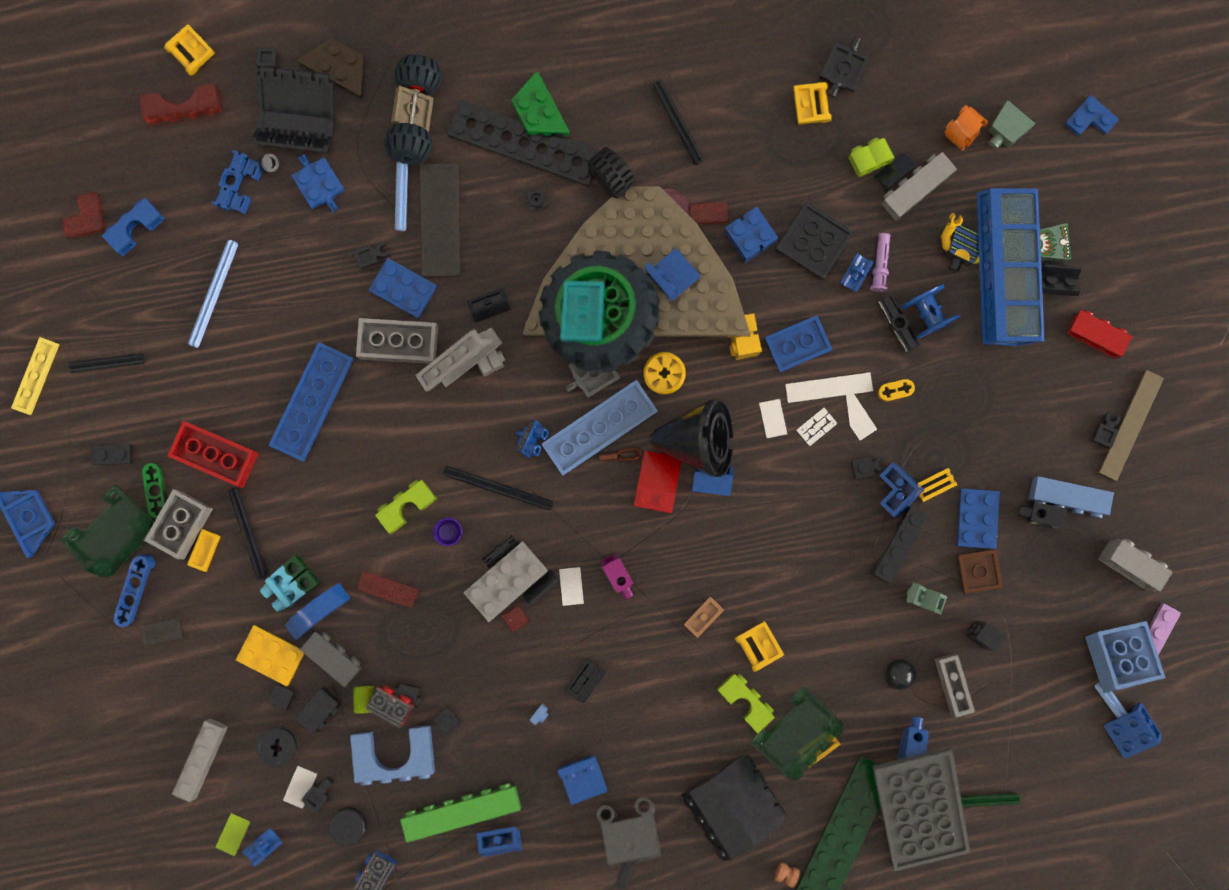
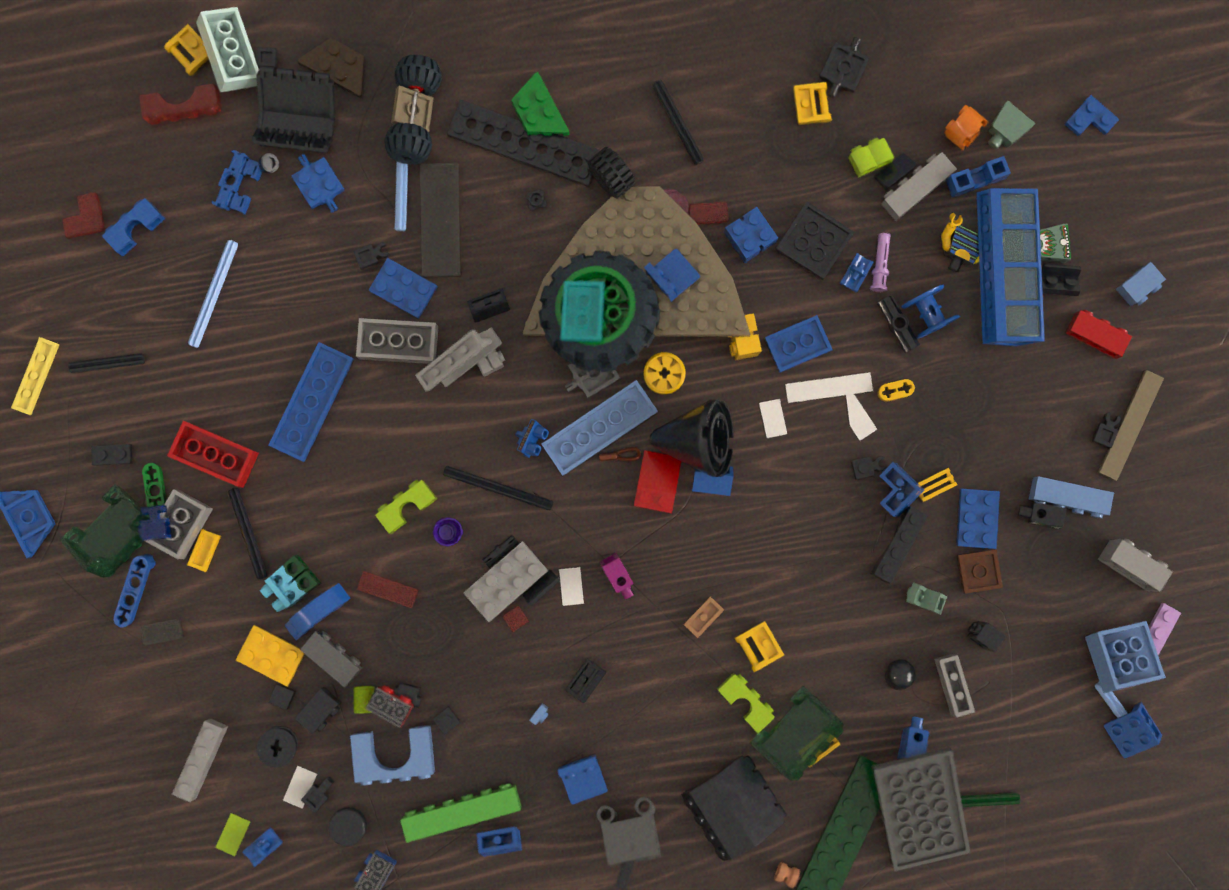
(156, 527): none -> clear blue brick
(228, 49): none -> light aqua brick
(816, 426): white sticker -> none
(987, 174): none -> blue arch
(1140, 284): none -> medium blue brick

